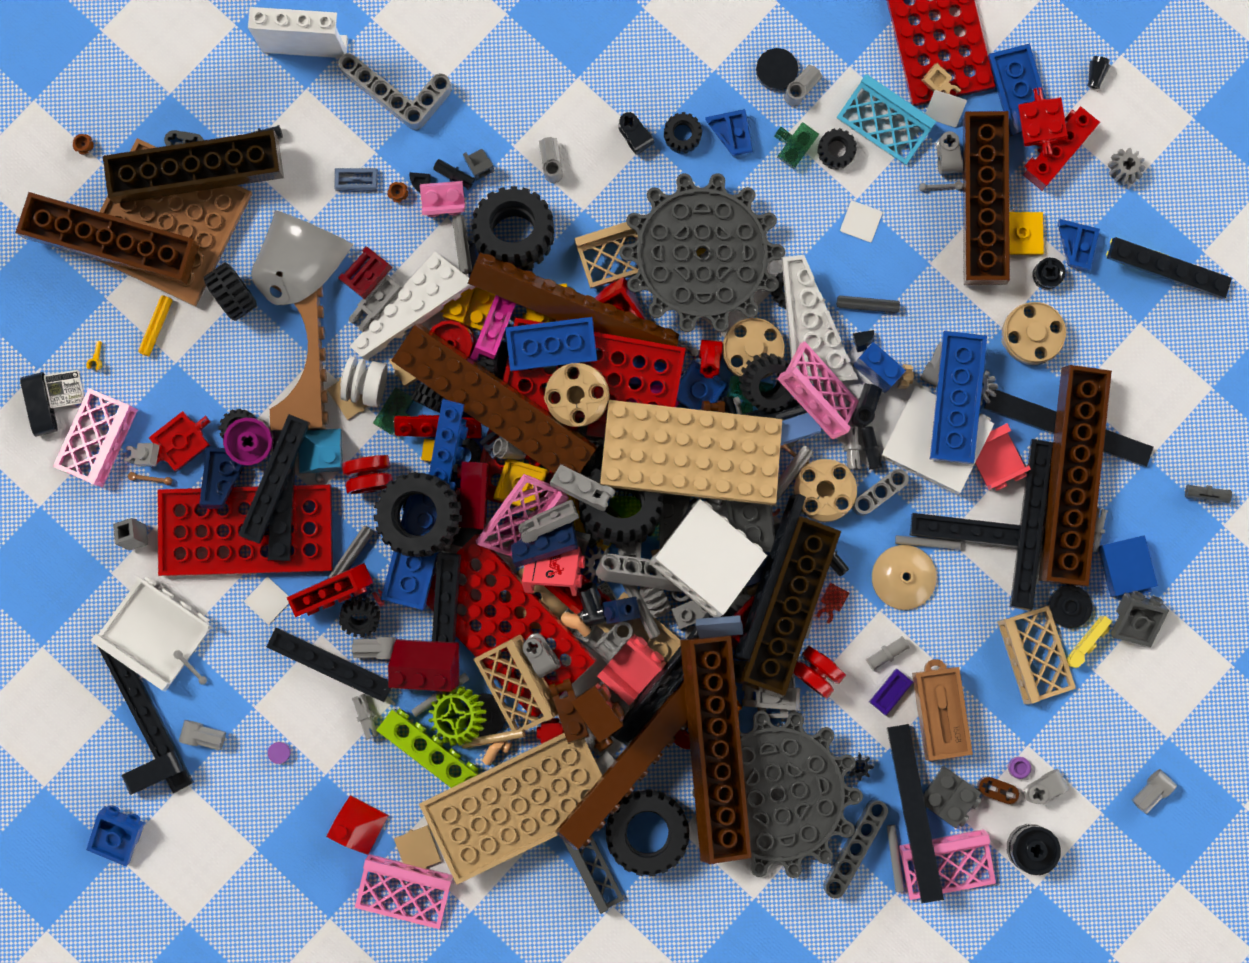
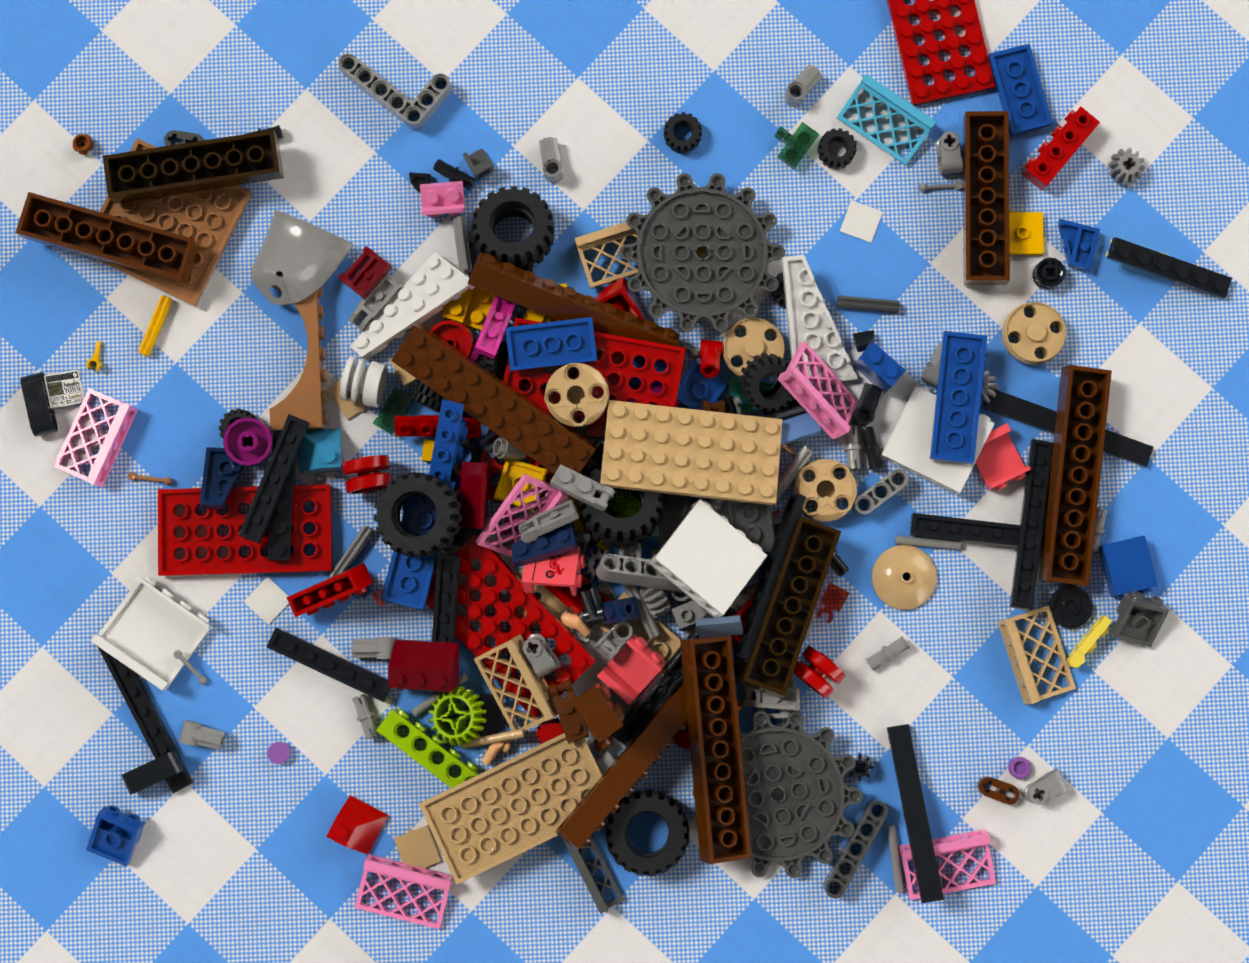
(130, 534): dark grey brick -> none
(144, 454): light grey plate -> none
(180, 440): red plate -> none
(230, 291): black tyre -> none
(297, 32): white panel -> none
(359, 607): black tyre -> none
(374, 179): sand blue tile -> none
(392, 192): dark orange plate -> none
(636, 135): black piece -> none
(732, 131): blue wing -> none
(776, 69): black tile -> none
(891, 692): dark purple tile -> none
(907, 378): tan plate -> none
(939, 80): tan plate -> none
(942, 712): medium nougat piece -> none
(945, 108): white sticker -> none
(951, 797): dark grey plate -> none
(1043, 122): red plate -> none
(1046, 851): black wheel -> none
(1097, 71): black cone -> none
(1158, 787): light grey piece -> none
(1208, 493): dark grey pin -> none

